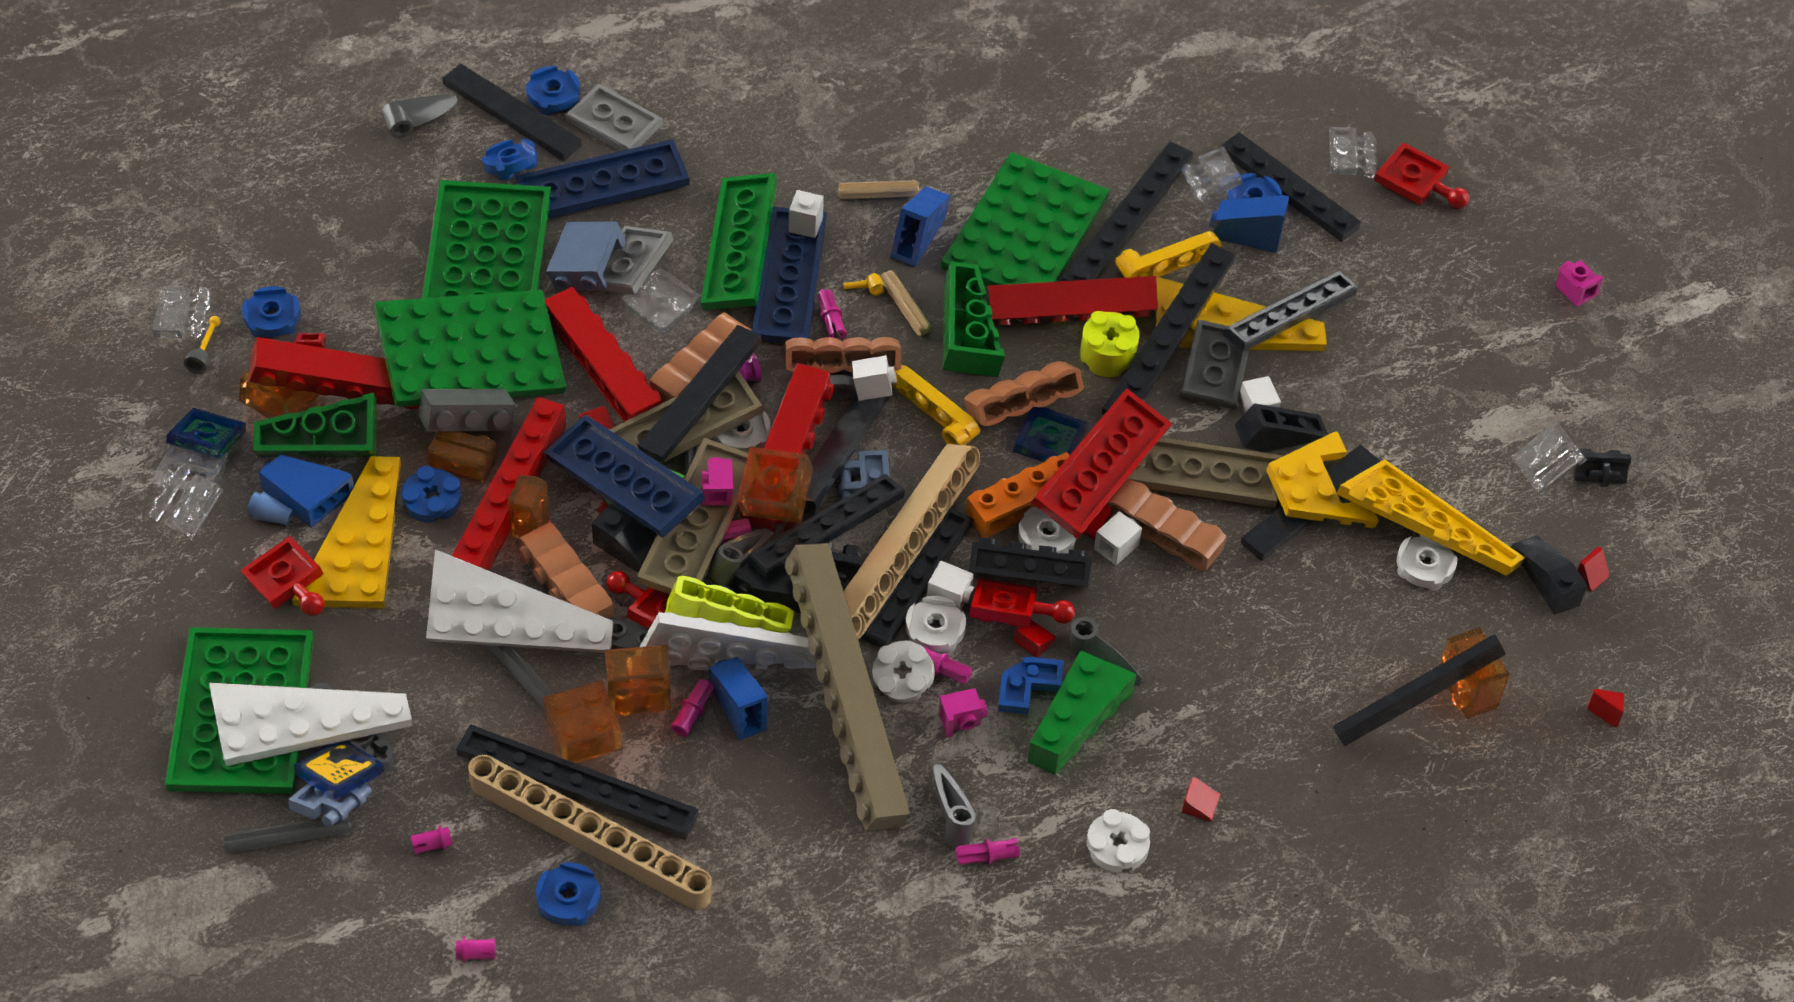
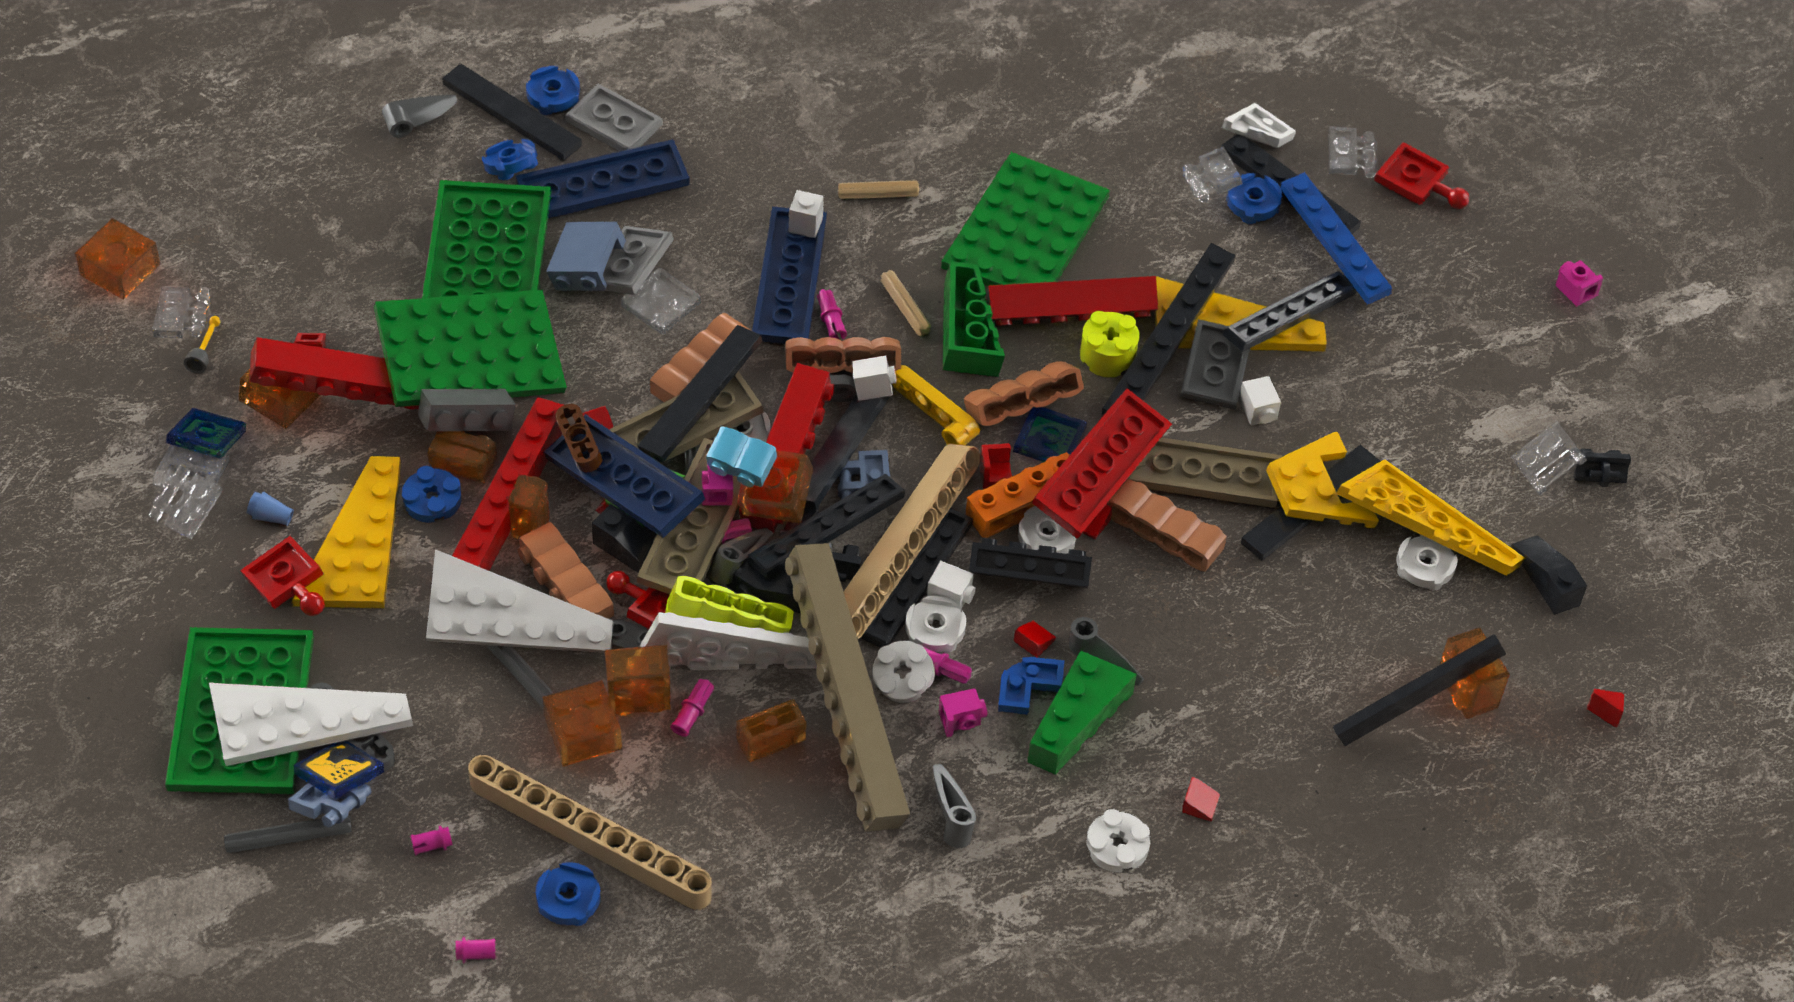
(117, 258): none -> clear orange brick
(271, 325): blue plate -> none
(306, 487): blue slope -> none
(324, 431): green wedge -> none
(582, 783): black plate -> none
(587, 443): none -> reddish brown beam
(600, 355): red brick -> none
(739, 242): green plate -> none
(739, 697): blue slope -> none
(741, 457): none -> medium azure brick
(751, 370): magenta wheel -> none
(771, 730): none -> clear orange brick
(872, 282): yellow hand -> none
(919, 224): blue slope -> none
(987, 851): dark pink axle -> none
(994, 463): none -> red panel
(1014, 604): red plate -> none
(1118, 538): white brick -> none
(1130, 214): black plate -> none
(1166, 259): yellow beam -> none
(1251, 221): blue slope -> none
(1260, 126): none -> white wing
(1275, 427): black slope -> none
(1336, 238): none -> blue plate
(1594, 569): red slope -> none

